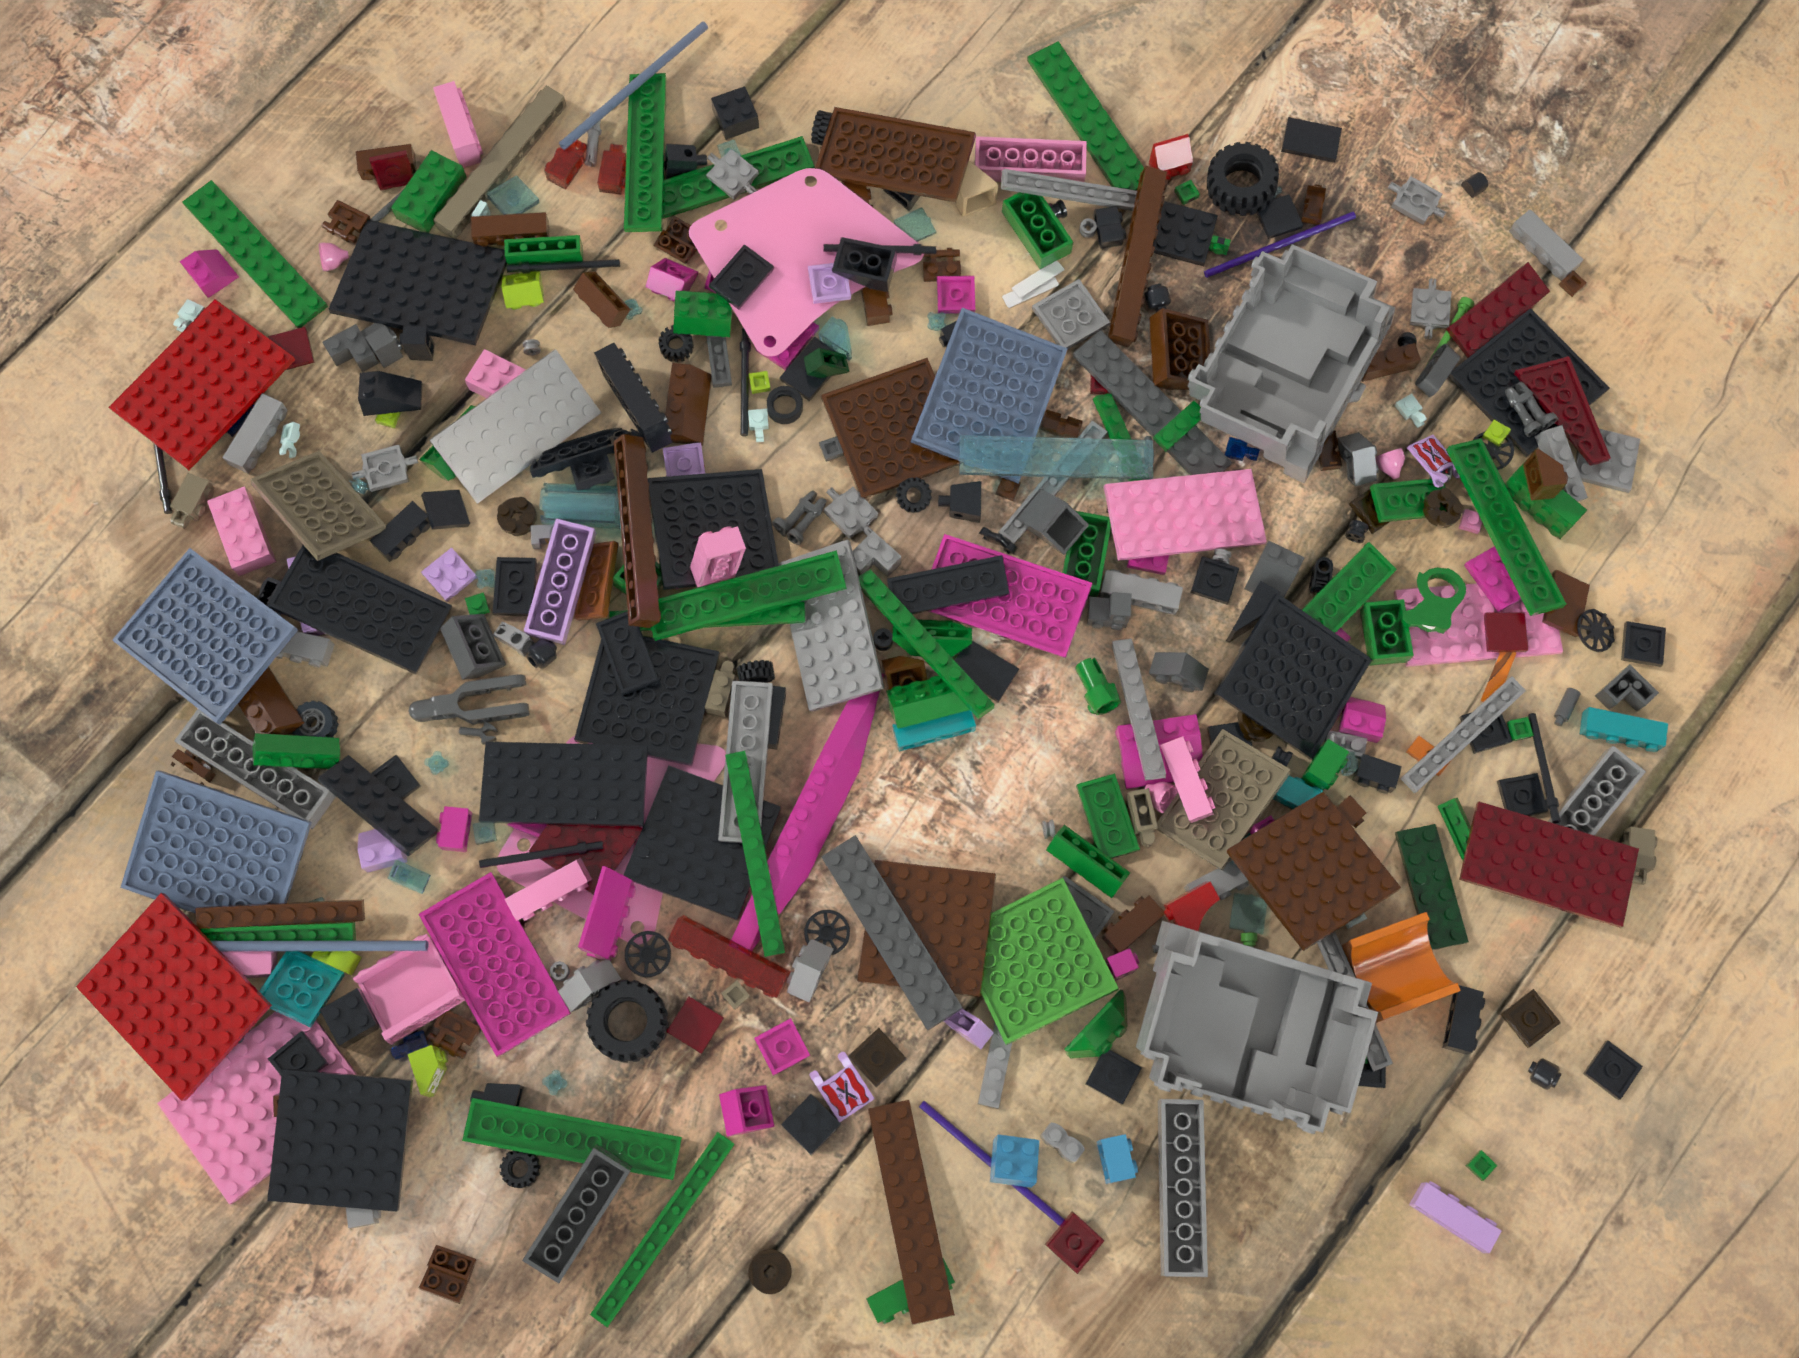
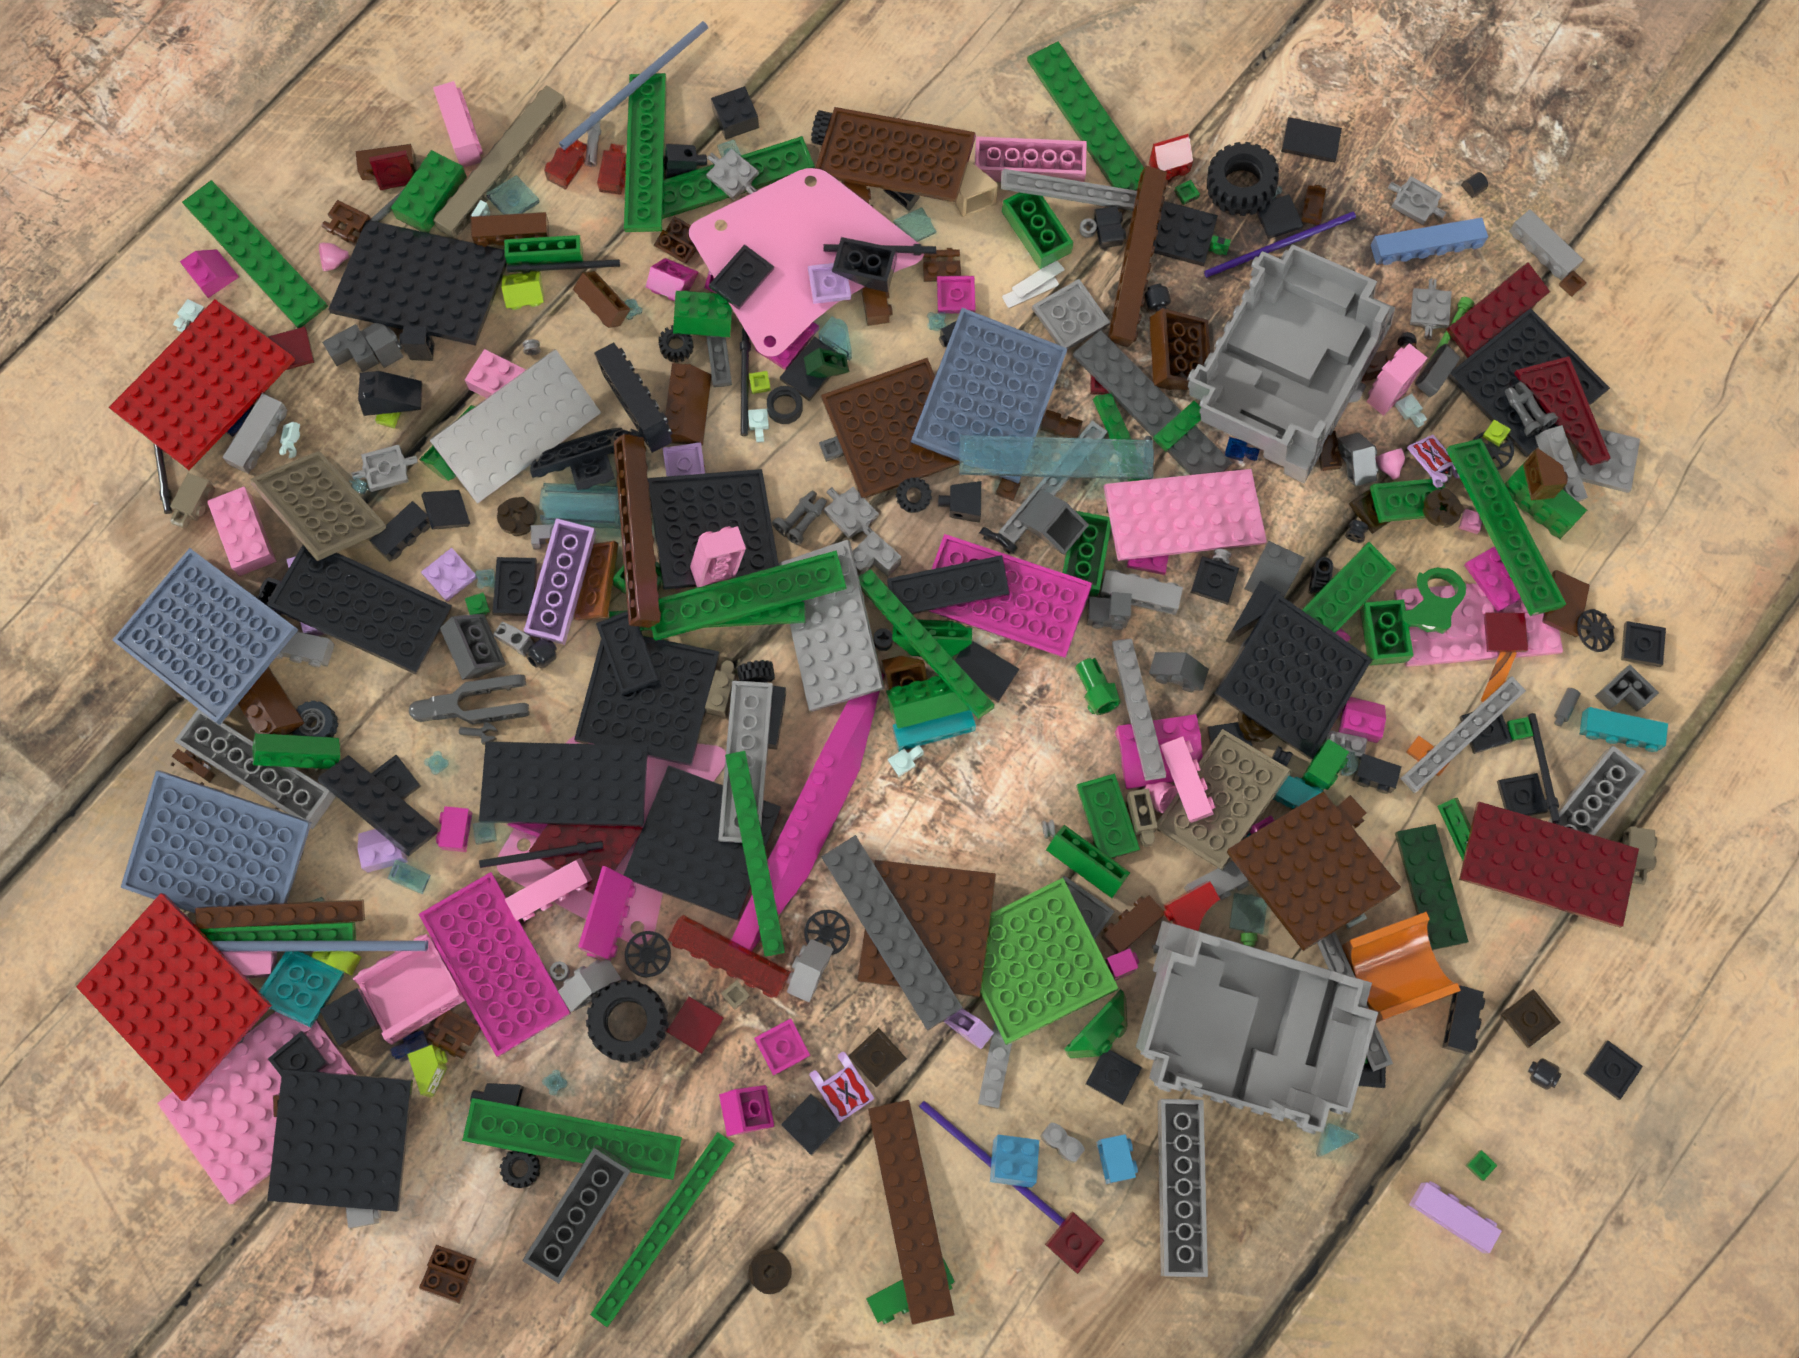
(903, 761): none -> light aqua plate
(1059, 209): black wheel -> none
(1333, 1138): none -> clear light blue slope
(1395, 378): none -> bright pink brick
(1429, 241): none -> medium blue brick

